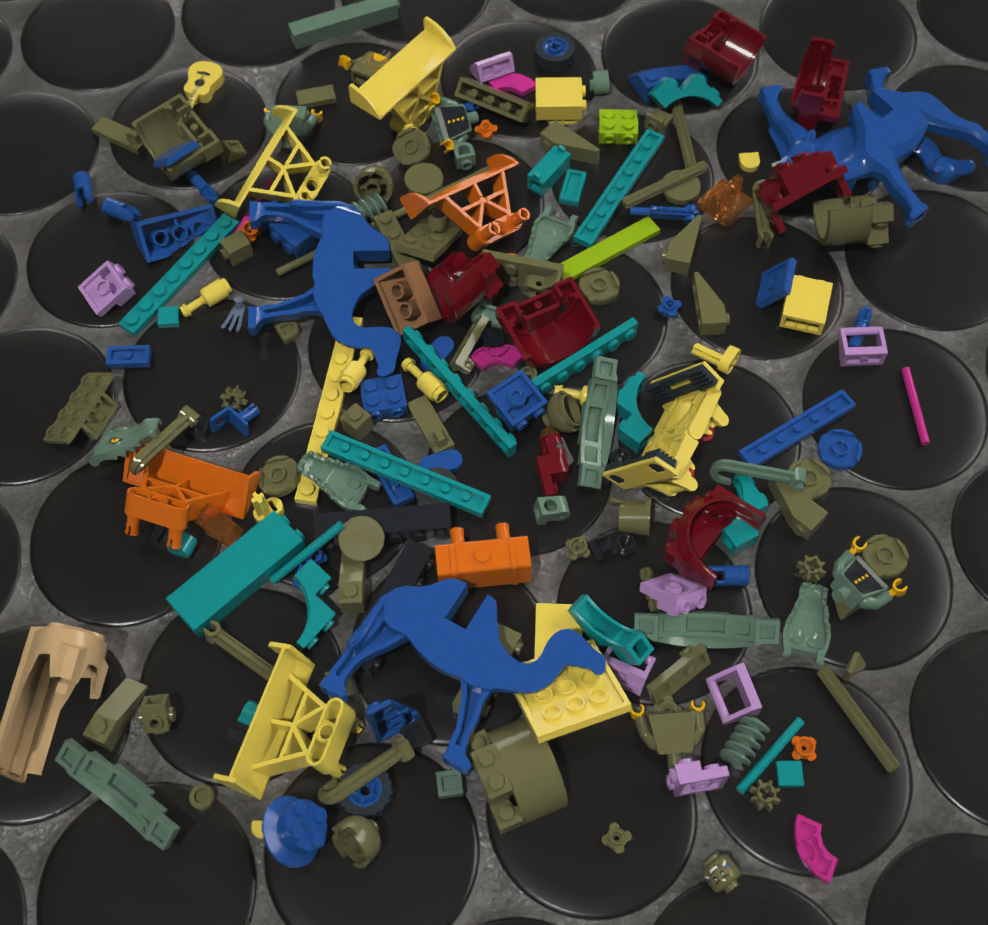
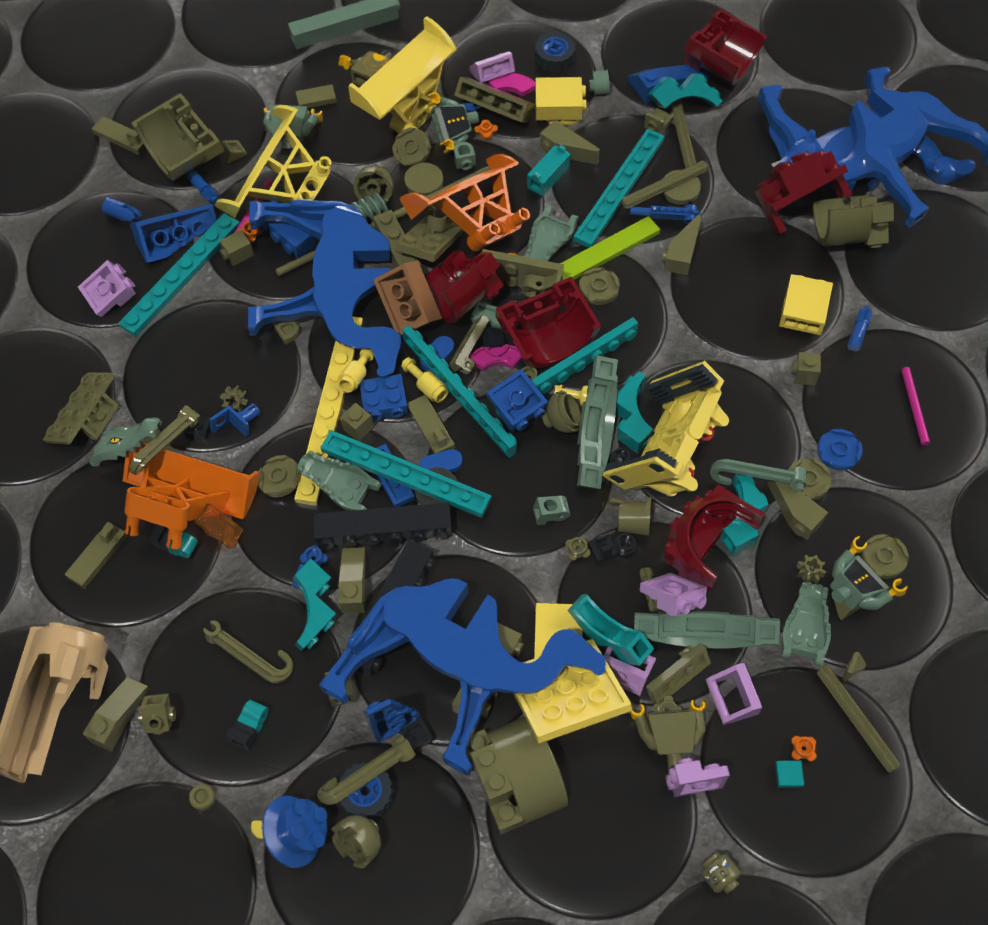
(82, 188): blue hinge -> none
(96, 555): none -> olive hinge
(120, 791): sand green piece -> none
(128, 356): blue plate -> none
(168, 317): teal tile -> none
(174, 154): blue tile -> none
(202, 82): light yellow piece -> none
(210, 295): light yellow piece -> none
(236, 573): teal brick -> none
(237, 311): sand blue piece -> none
(263, 508): light yellow piece -> none
(273, 721): light yellow piece -> none
(307, 552): teal bar -> none
(361, 538): olive tile -> none
(449, 784): sand green plate -> none
(485, 561): orange piece -> none
(554, 462): dark red plate -> none
(572, 187): teal tile -> none
(616, 845): olive plate -> none
(618, 126): lime plate -> none
(669, 311): blue plate -> none
(709, 308): olive slope -> none
(723, 362): light yellow piece -> none
(725, 200): clear orange bracket -> none
(732, 574): blue hinge -> none
(742, 741): sand green piece -> none
(749, 161): light yellow tile -> none
(762, 224): olive piece -> none
(769, 756): teal bar -> none
(771, 795): olive gear -> none
(776, 283): blue plate -> none
(797, 429): blue plate -> none
(806, 368): none -> olive brick
(811, 848): dark pink tile -> none
(819, 85): dark red piece -> none
(862, 355): lavender tile -> none

